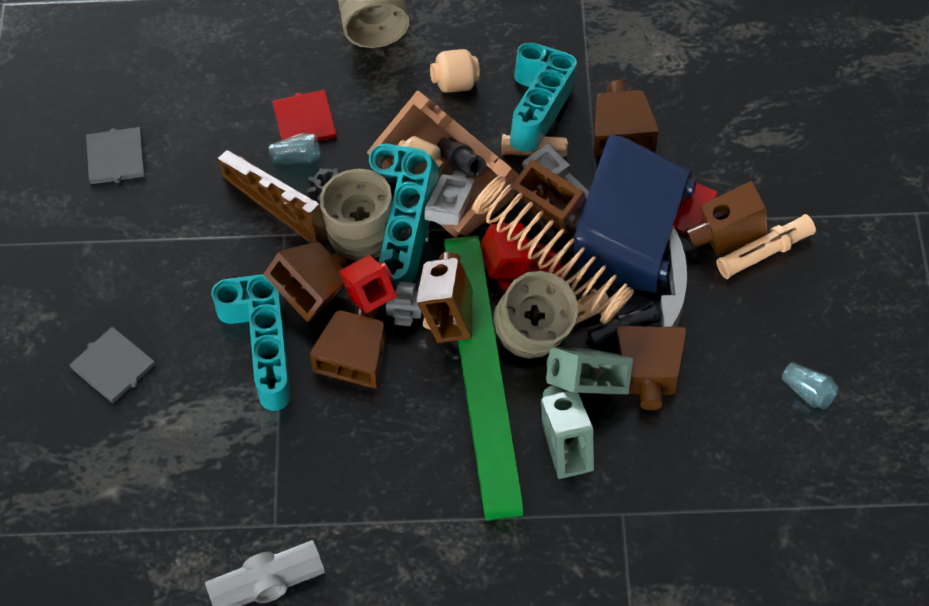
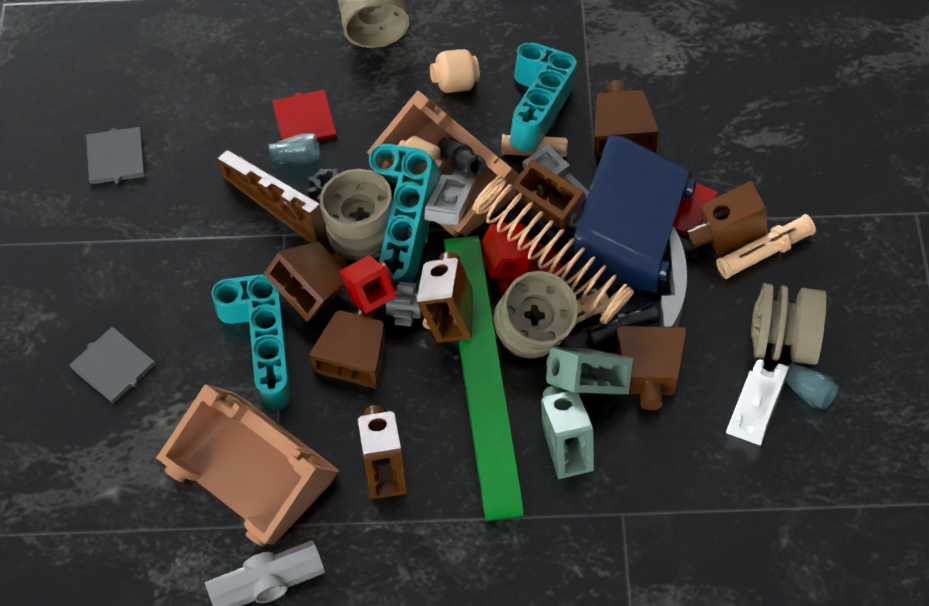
(246, 462): none -> nougat windscreen
(378, 442): none -> reddish brown torso
(757, 403): none -> white hinge
(789, 324): none -> dark tan wheel

